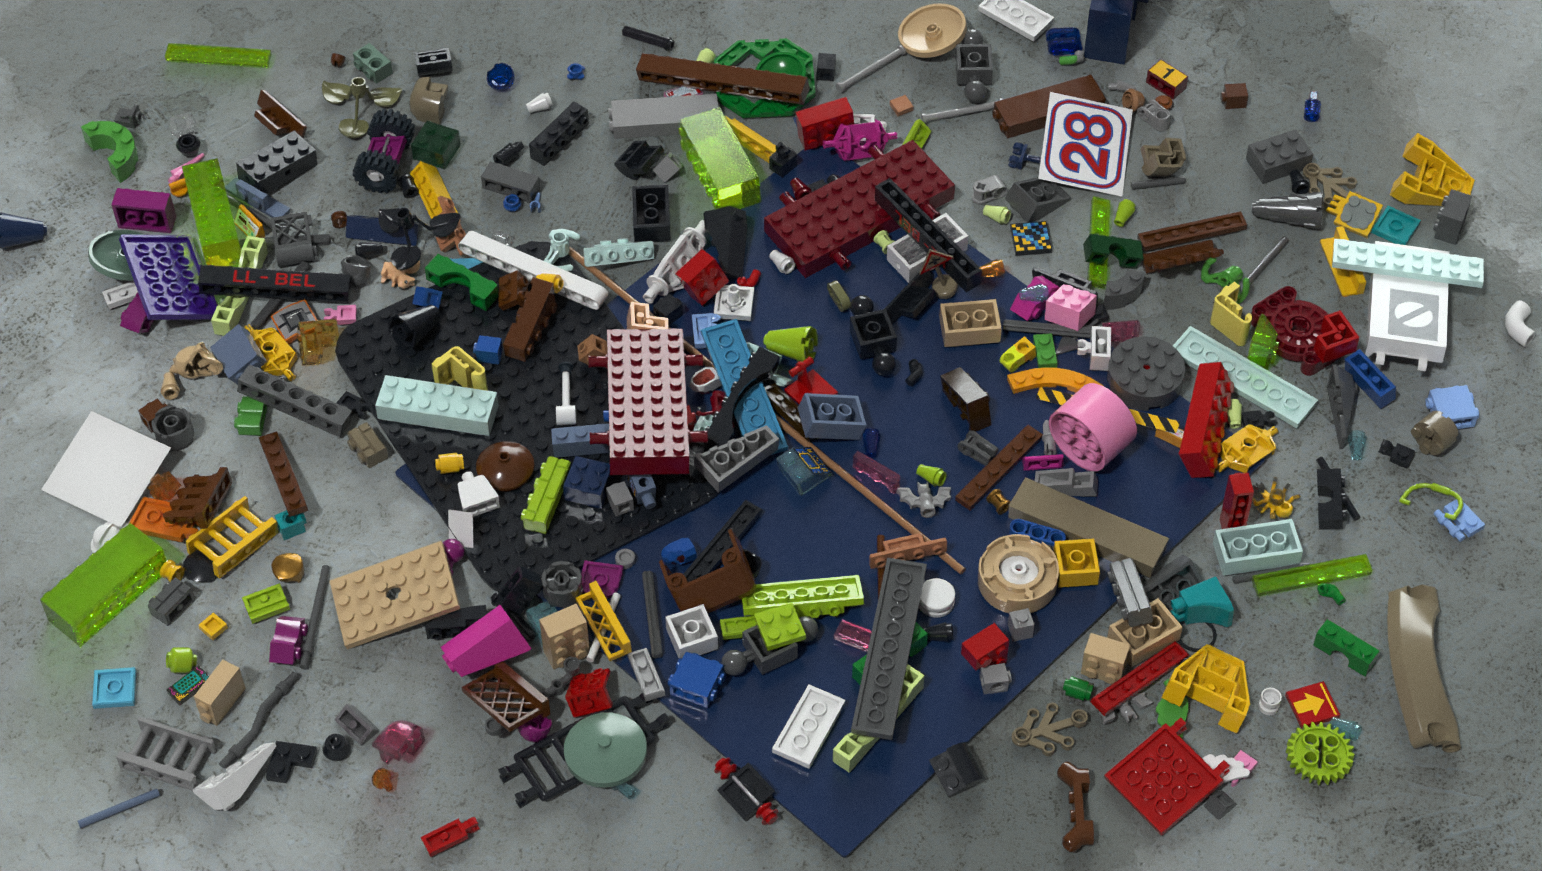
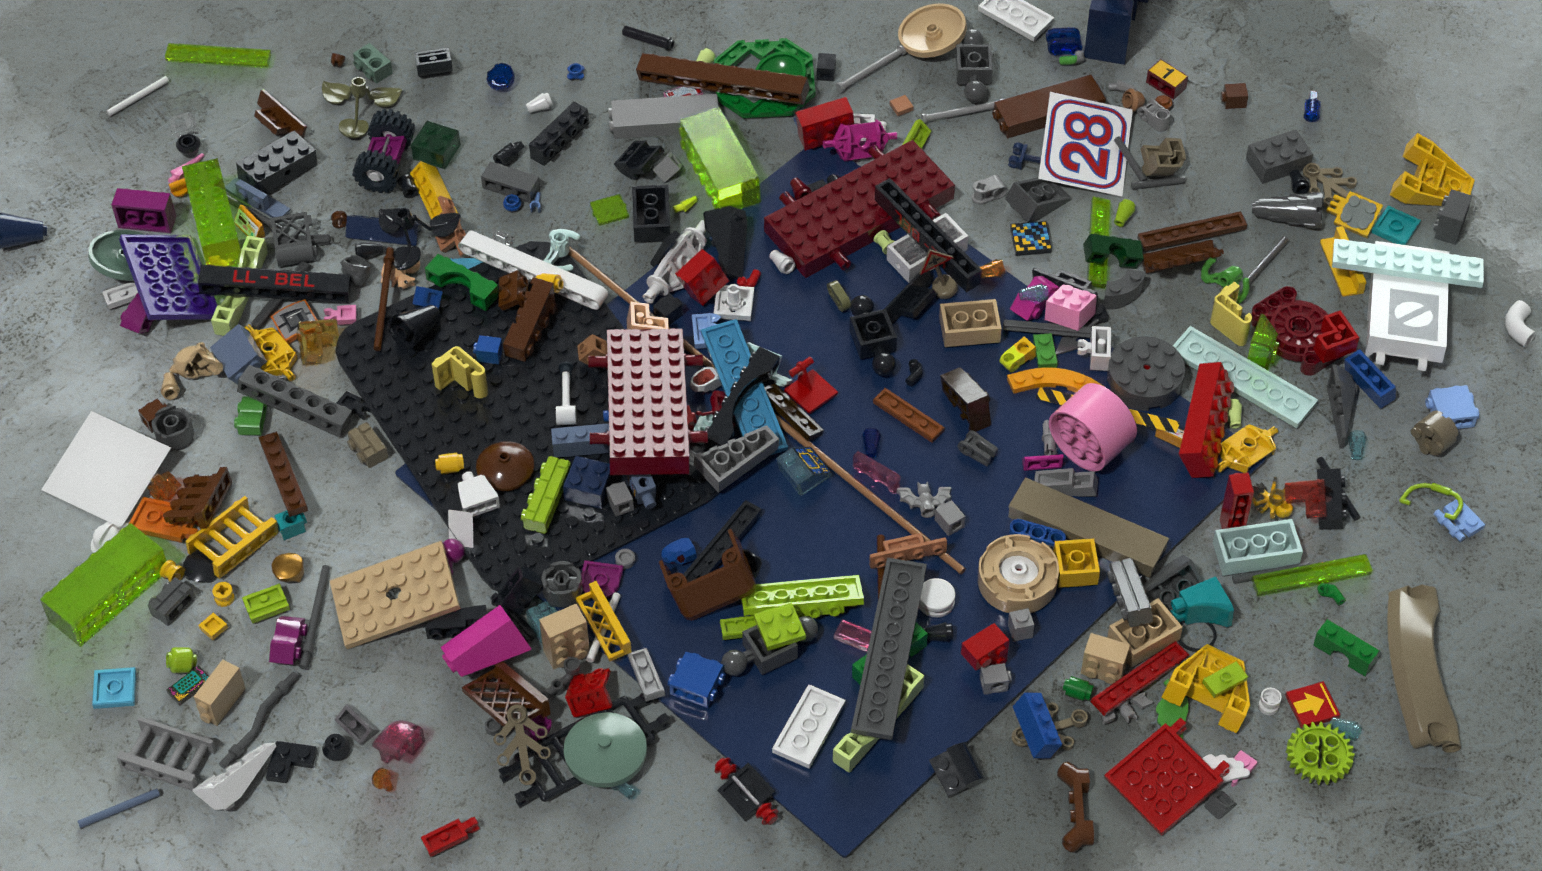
(117, 138): bright green brick -> none
(128, 117): dark grey bracket -> none
(137, 96): none -> white bar
(227, 596): none -> yellow wheel
(388, 260): none -> reddish brown bar
(427, 100): dark tan brick -> none
(437, 405): light aqua brick -> none
(521, 741): none -> dark tan plant
(609, 209): none -> clear neon green piece
(618, 252): light aqua bracket -> none
(652, 614): dark grey axle -> none
(664, 248): none -> black tile
(685, 205): none -> neon yellow bar
(692, 631): white brick -> none
(752, 140): yellow fence -> none
(782, 160): black brick -> none
(793, 342): lime cone -> none
(831, 416): sand blue brick -> none
(908, 415): none -> dark orange tile
(933, 475): lime cone -> none
(949, 517): none -> light grey brick
(997, 213): yellowish green cone -> none
(998, 467): reddish brown plate -> none
(998, 501): pearl gold bush -> none
(1037, 725): none -> blue brick
(1123, 330): clear pink plate -> none
(1139, 173): none -> dark grey bar
(1225, 679): none -> lime plate
(1256, 419): black plate -> none
(1310, 492): none -> clear red plate
(1398, 455): black plate -> none

